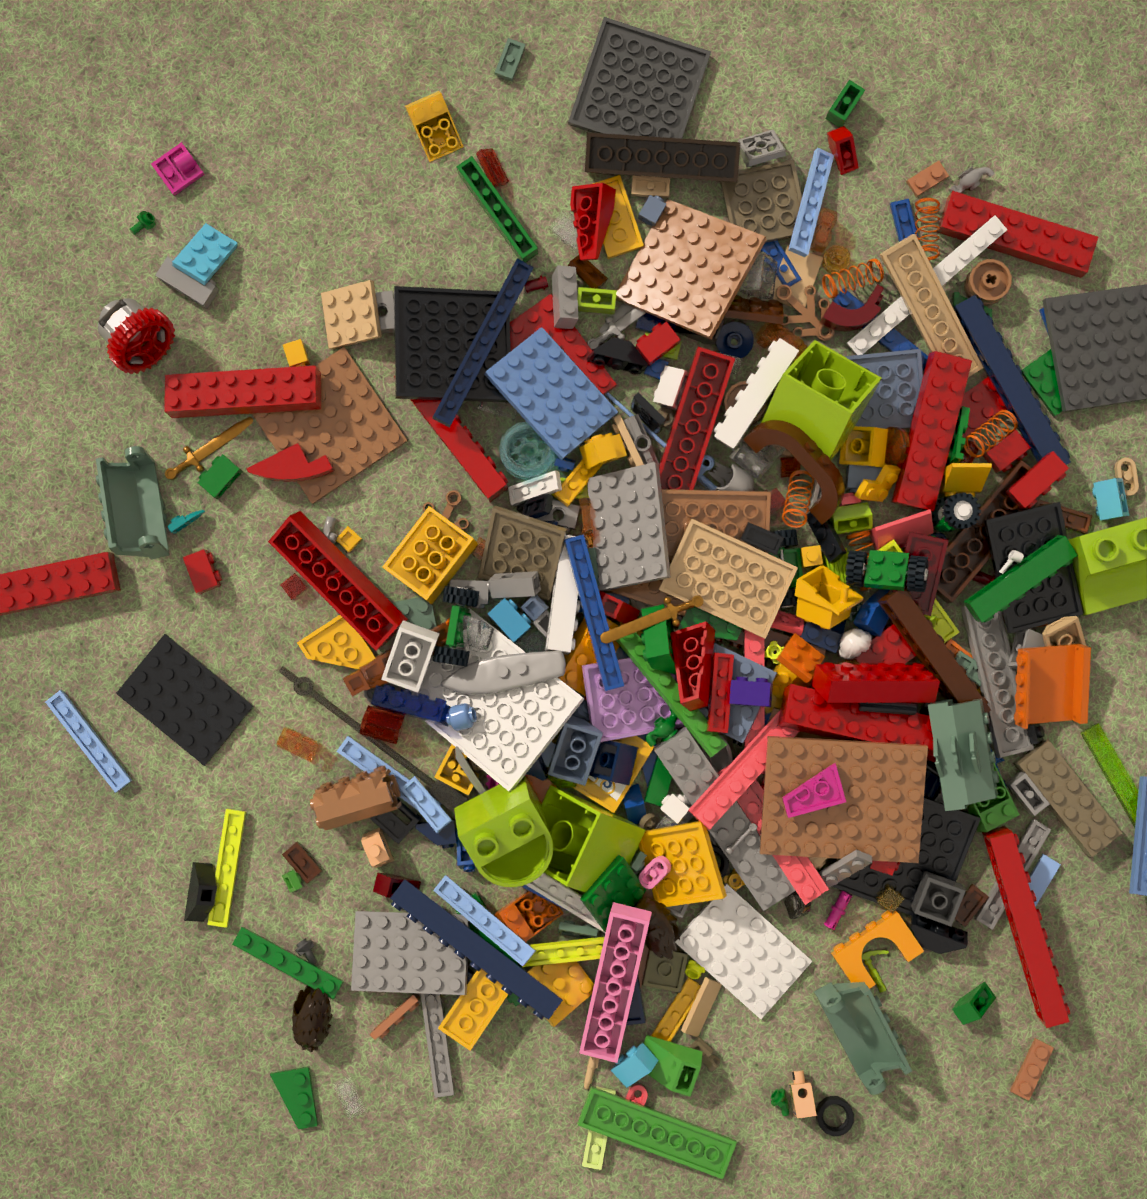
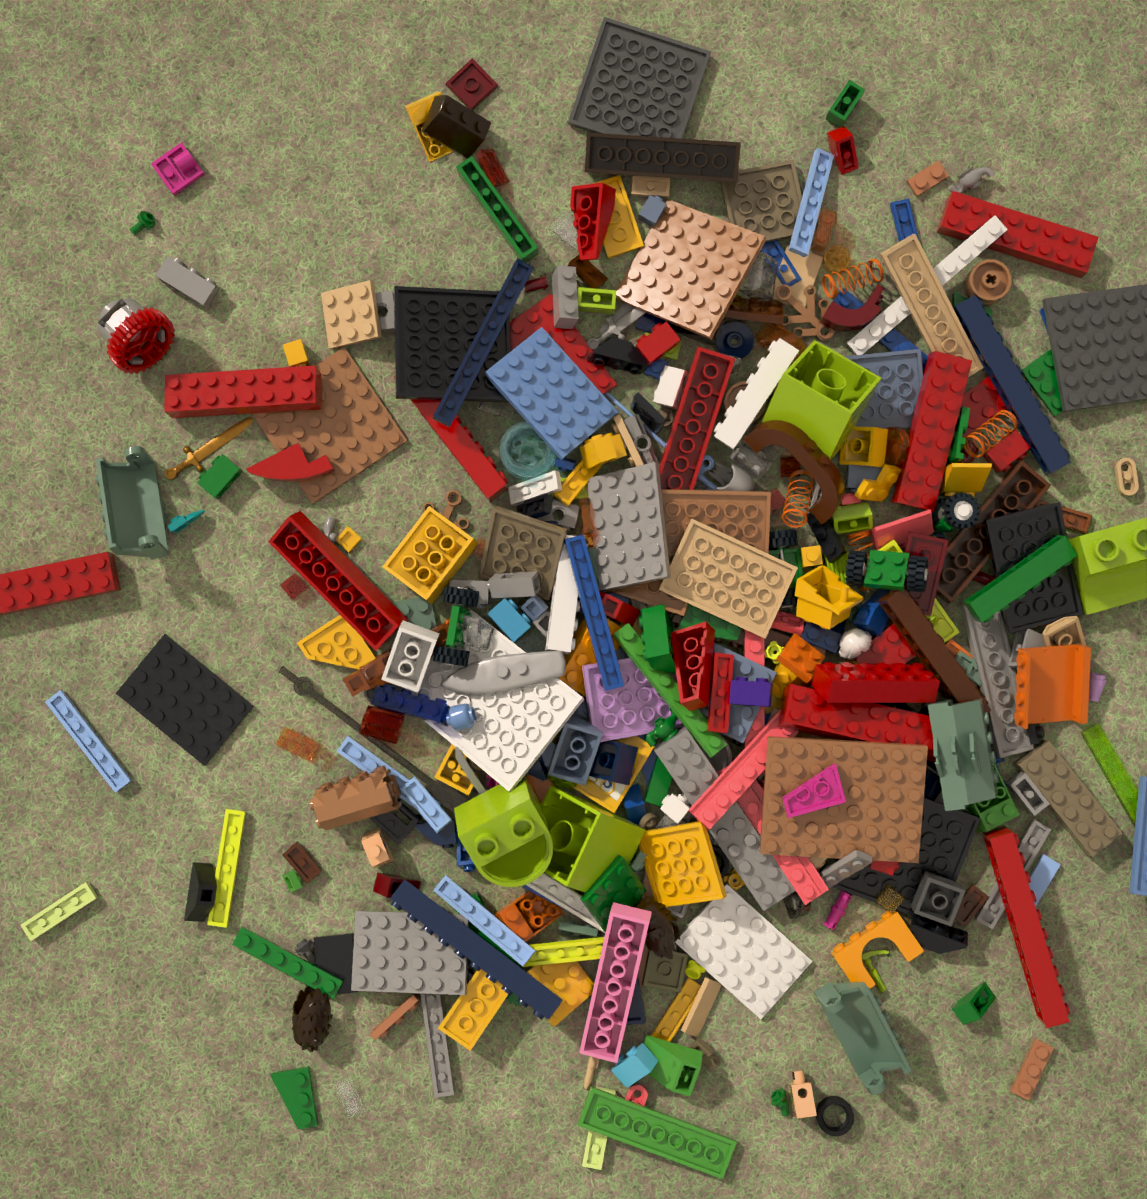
(59, 911): none -> yellowish green plate
(202, 571): red brick -> none
(204, 254): medium azure plate -> none
(335, 956): none -> black tile
(455, 126): none -> dark brown slope
(471, 84): none -> dark red tile
(510, 59): sand green plate -> none
(651, 619): pearl gold sword -> none
(656, 871): bright pink plate -> none
(752, 827): light grey hinge -> none
(762, 538): black tile -> none
(768, 138): light grey piece -> none
(894, 708): black axle -> none
(929, 208): orange piece -> none
(1013, 556): white hand -> none
(1037, 480): red brick -> none
(1096, 686): none -> lavender cone
(1110, 499): medium azure brick -> none

